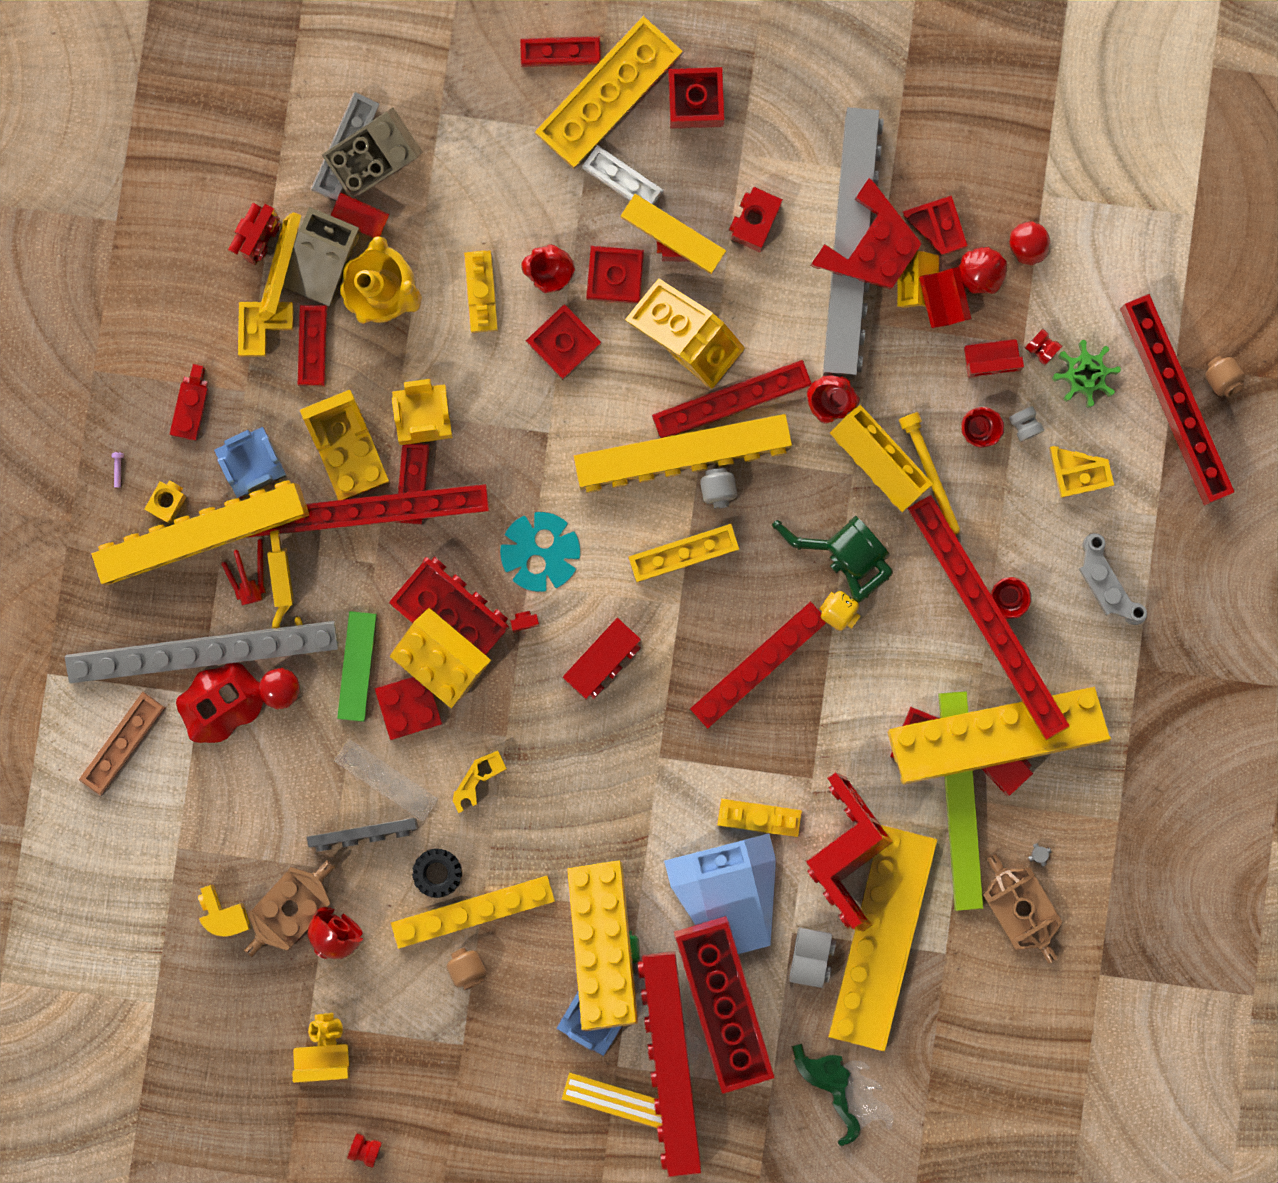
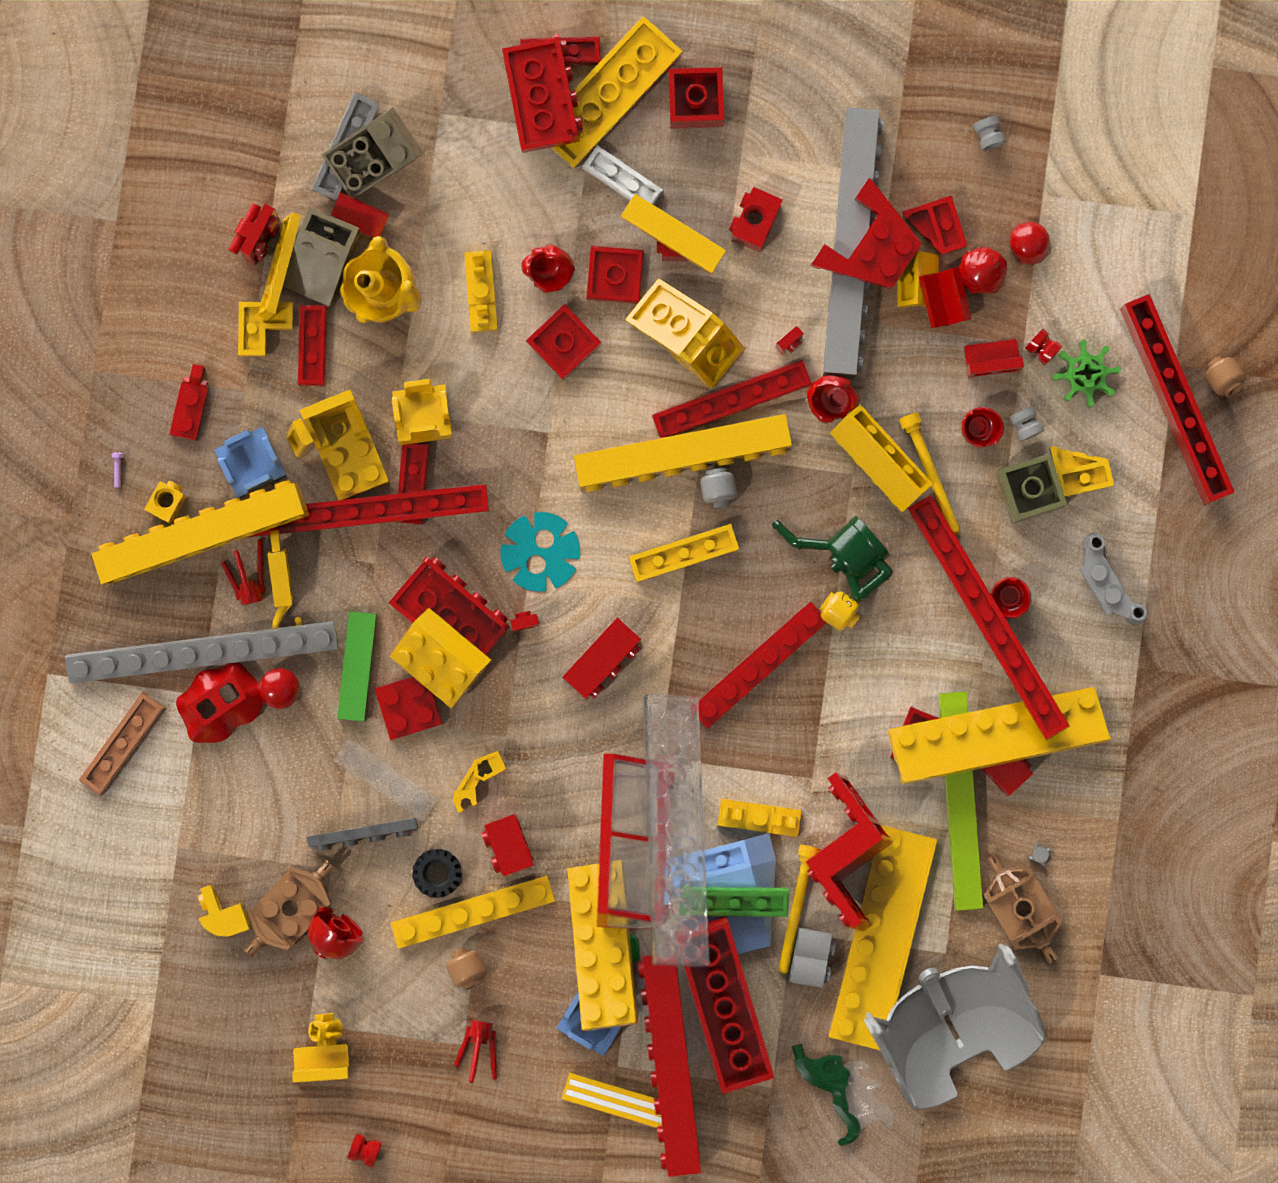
(299, 438): none -> yellow tile
(479, 1033): none -> red plant
(508, 845): none -> red brick
(542, 94): none -> red bracket
(624, 845): none -> clear windscreen
(675, 831): none -> clear plate
(747, 902): none -> bright green tile
(790, 341): none -> red plate
(805, 853): none -> yellow piece
(986, 1009): none -> light grey piece
(990, 133): none -> light grey wheel
(1031, 488): none -> olive brick

